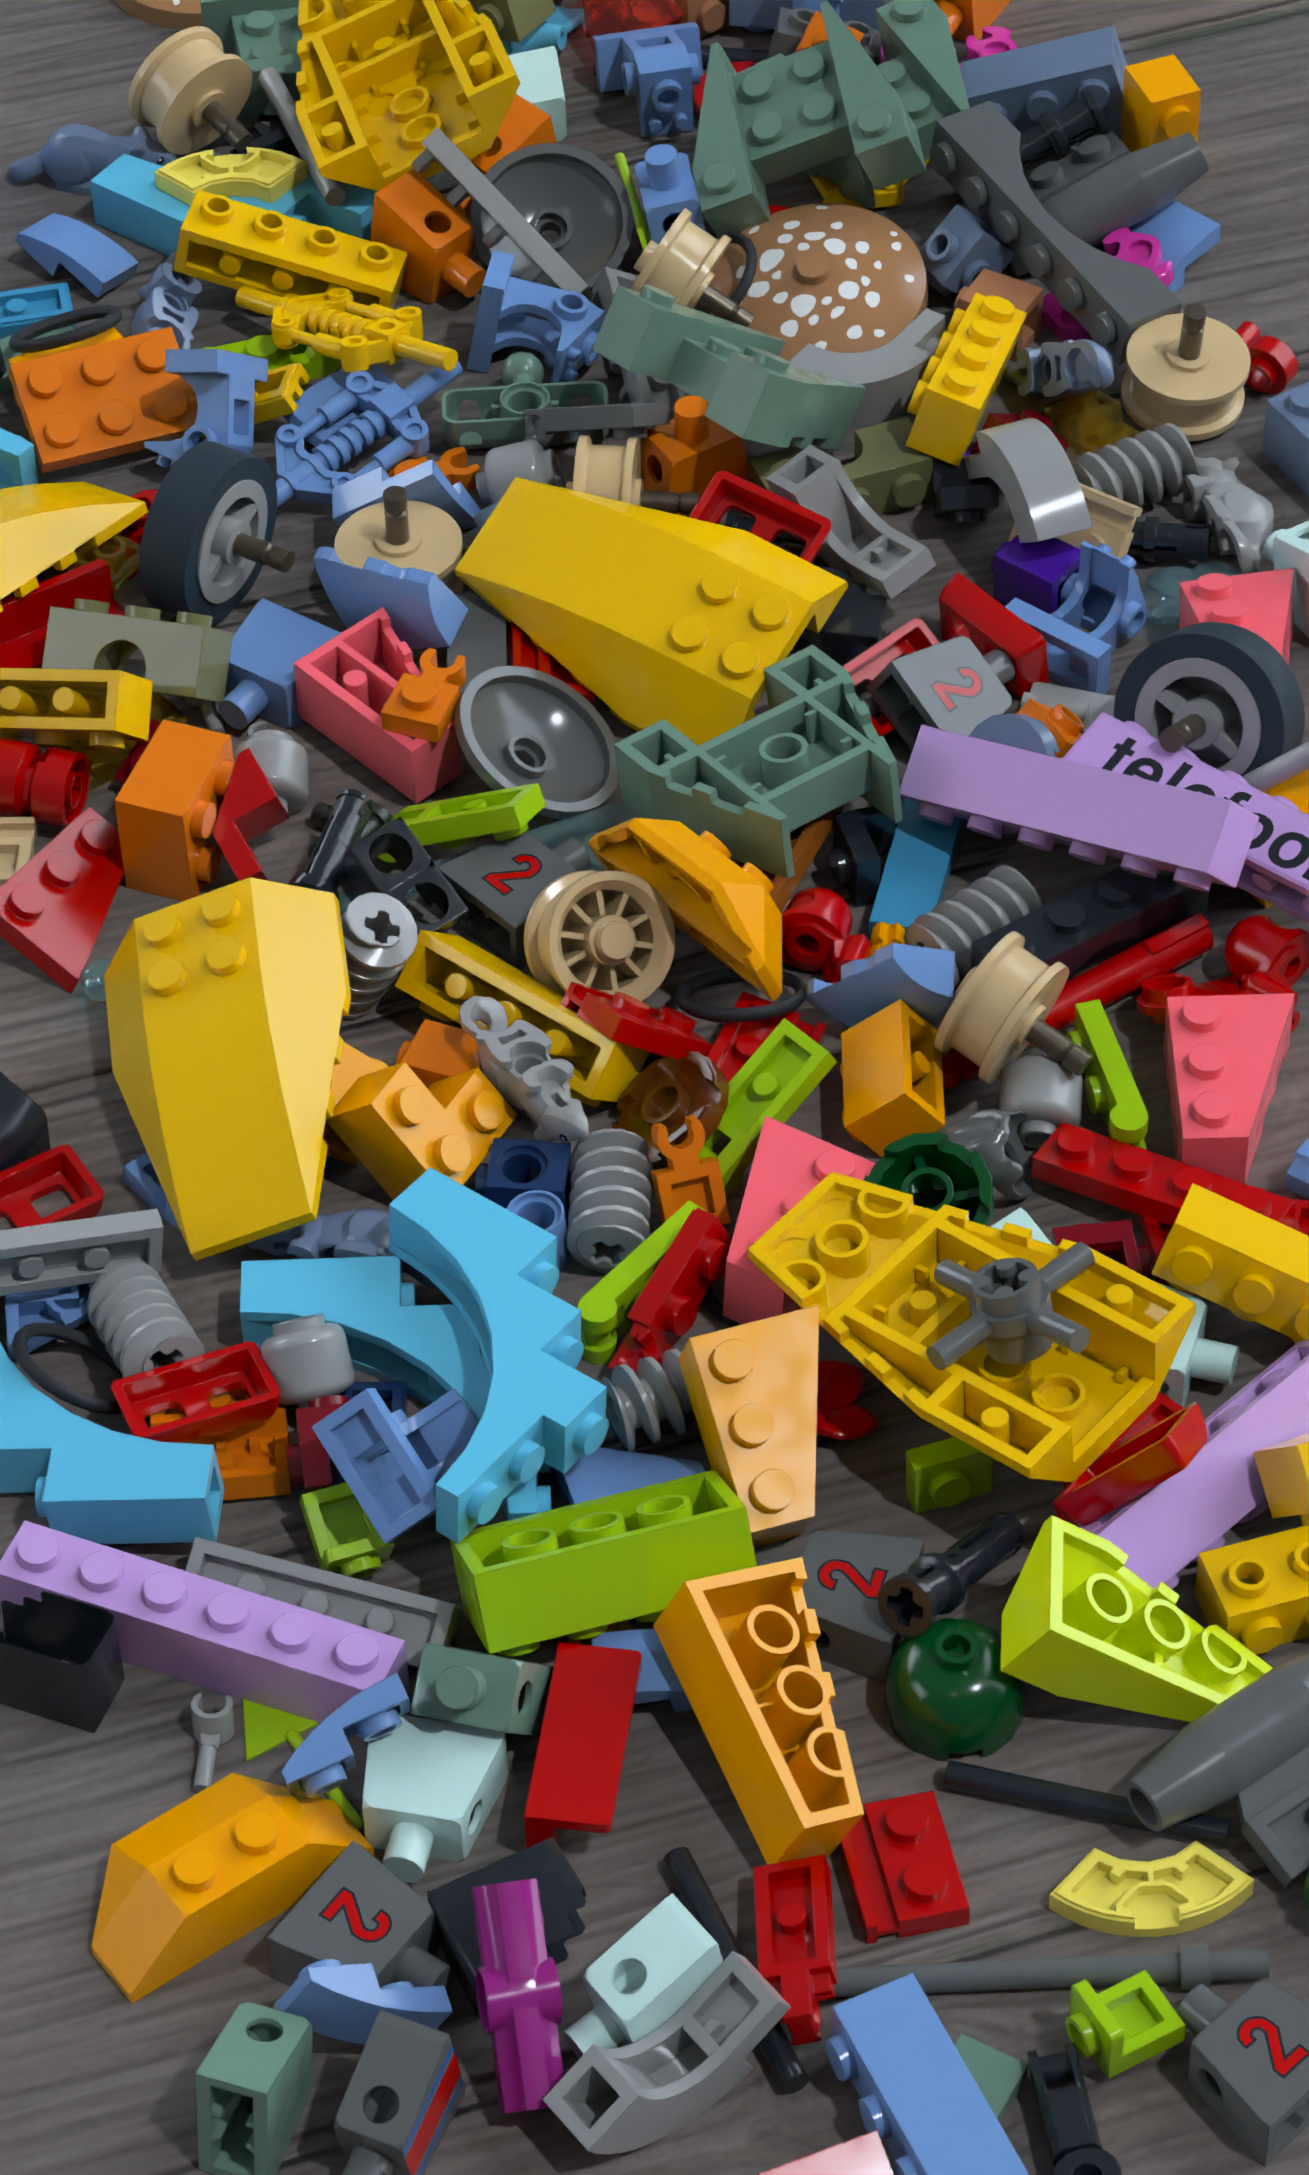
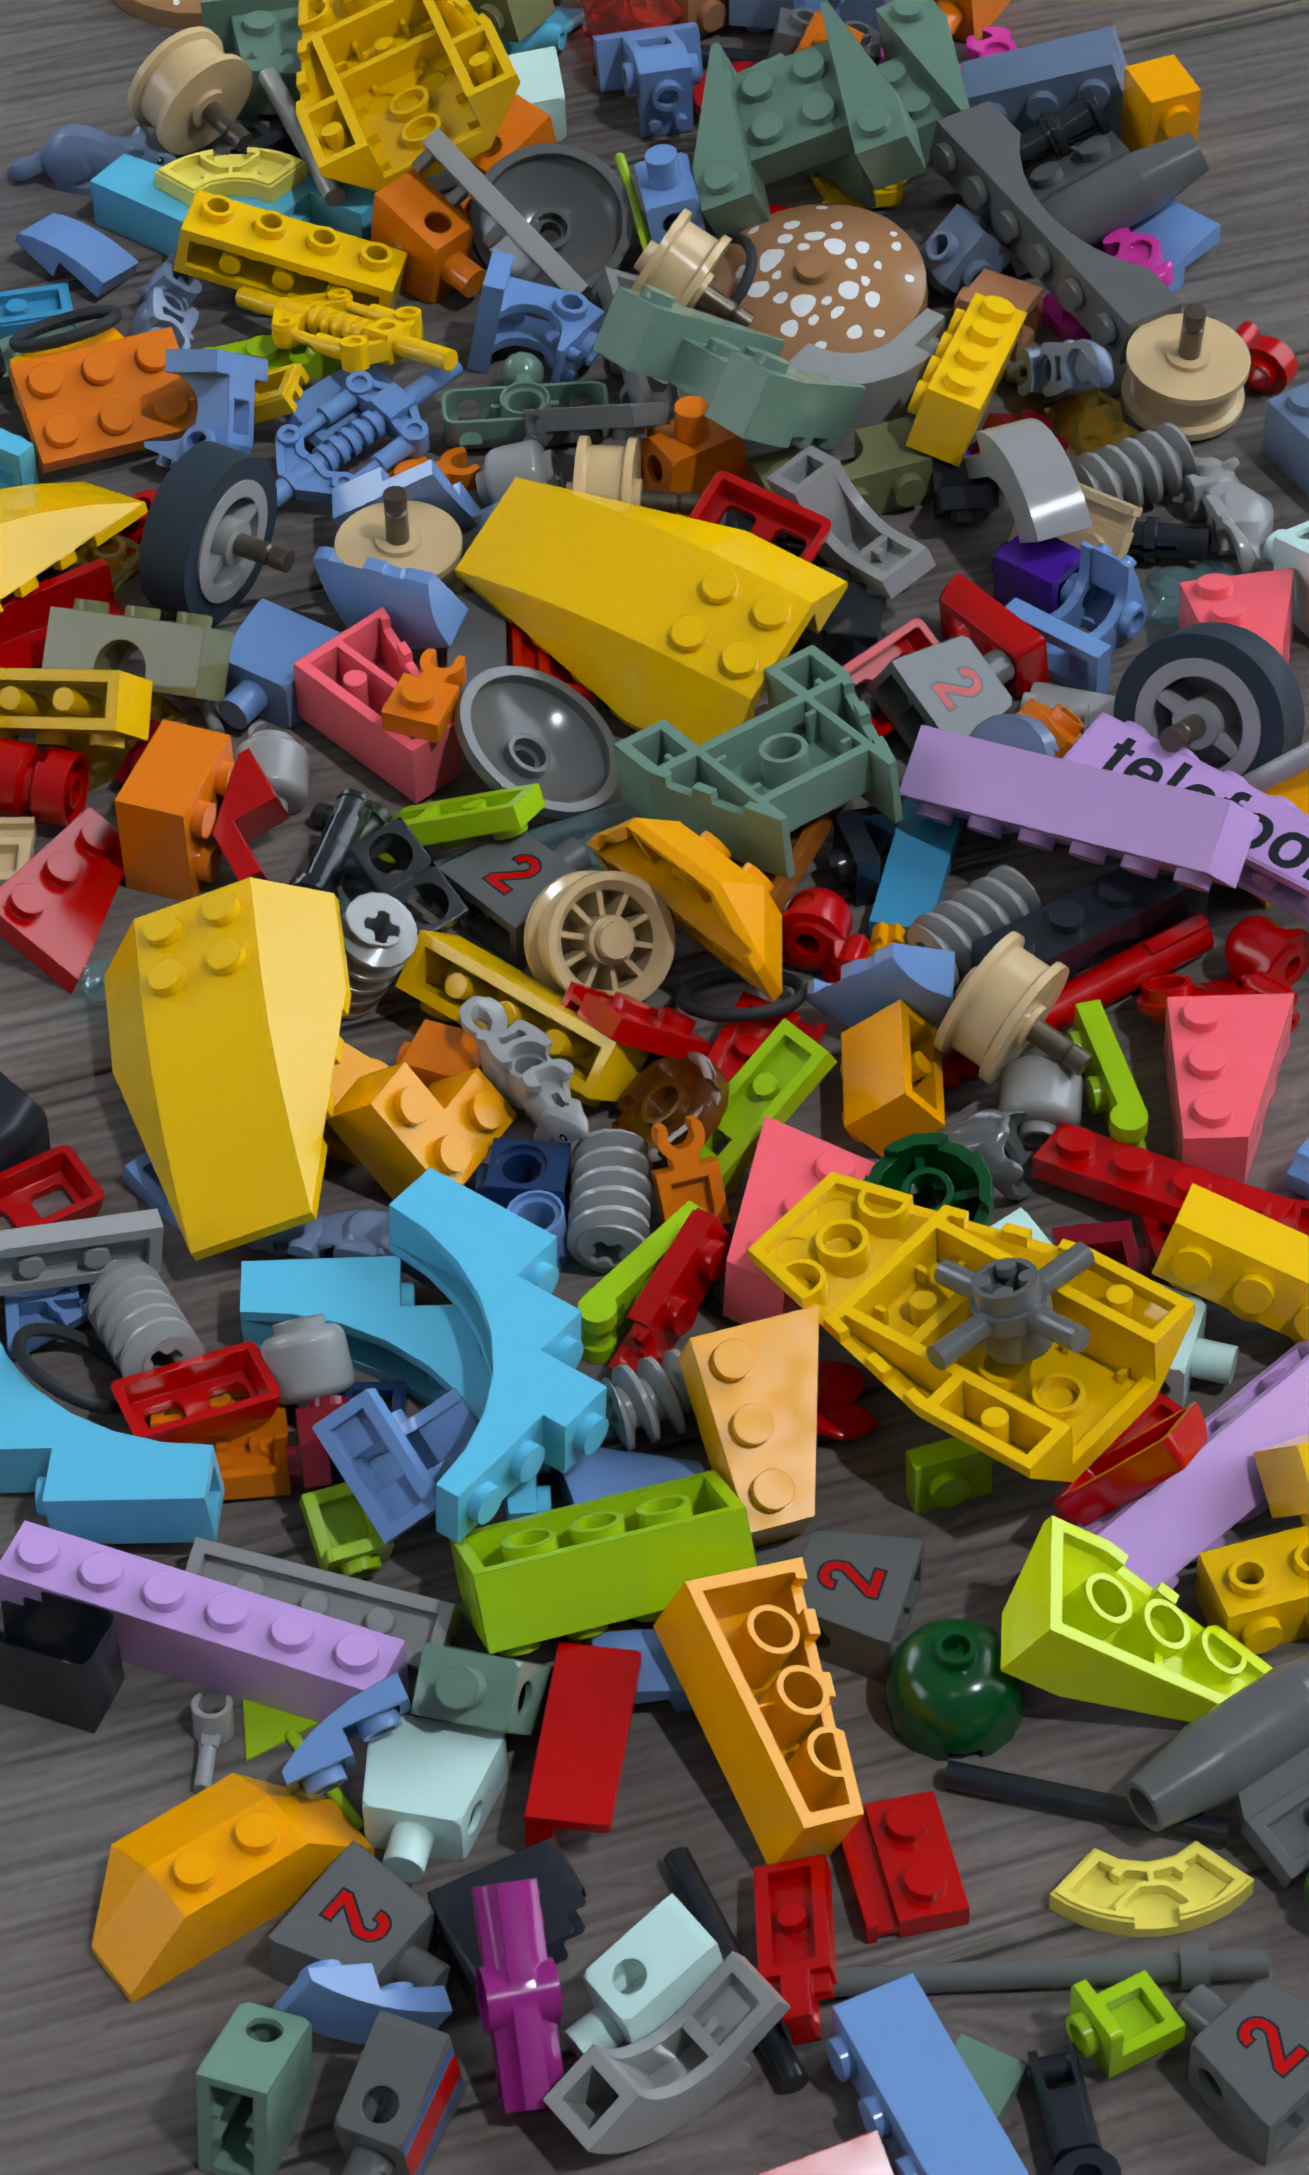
(940, 1581): black pin -> none

